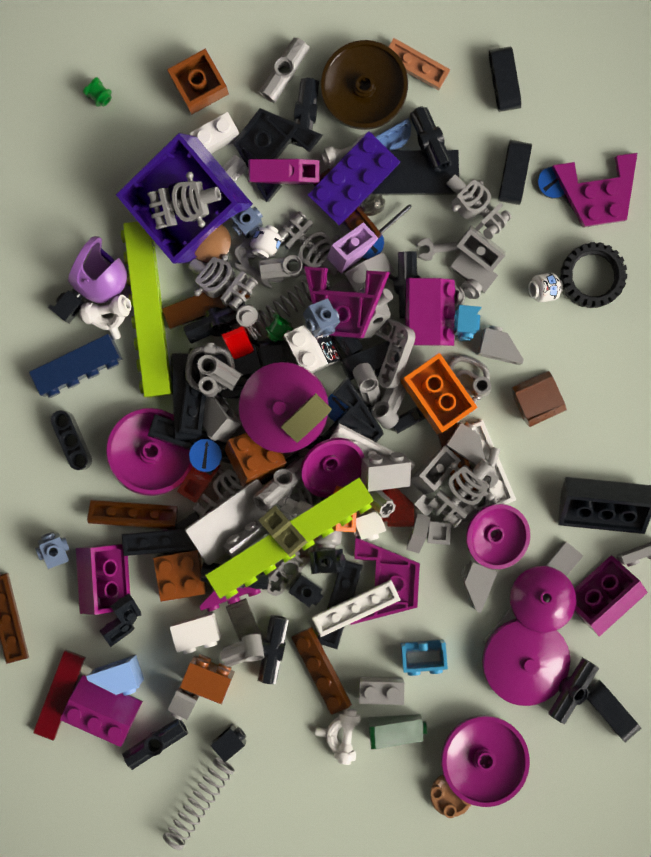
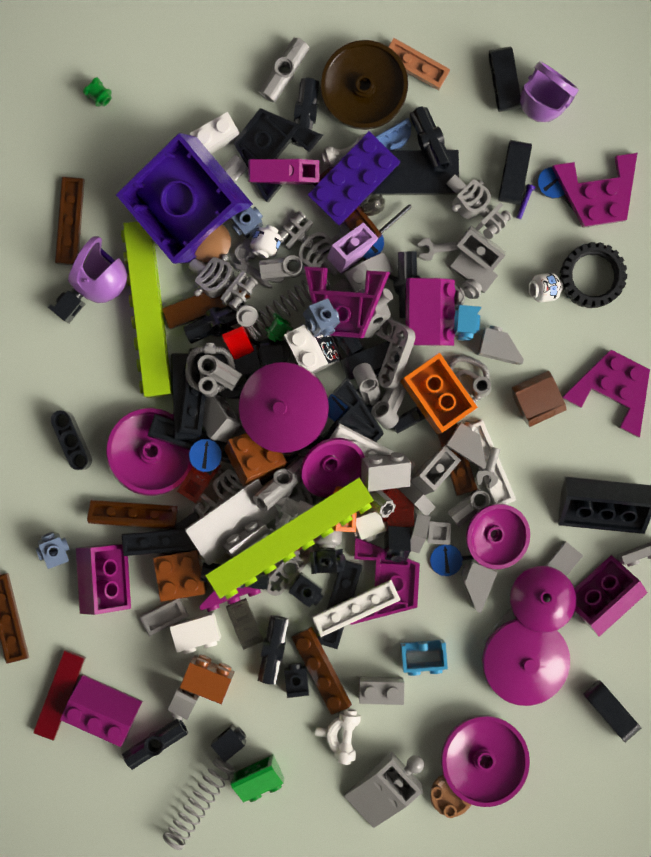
(69, 220): none -> reddish brown tile
(76, 365): dark blue brick -> none
(118, 677): light blue slope -> none
(119, 307): white piece -> none
(126, 613): black plate -> none
(164, 616): none -> light grey tile
(184, 196): light grey torso -> none
(198, 81): dark orange brick -> none
(248, 650): light grey piece -> none
(257, 779): none -> green slope
(282, 531): olive slope -> none
(300, 689): none -> black brick
(306, 418): olive slope -> none
(382, 790): none -> light grey slope
(396, 730): slope -> none
(397, 543): none -> black brick
(447, 560): none -> blue piece
(476, 475): light grey torso -> none
(530, 188): none -> dark purple piece
(546, 94): none -> medium lavender piece
(573, 690): black piece -> none
(619, 381): none -> magenta wing

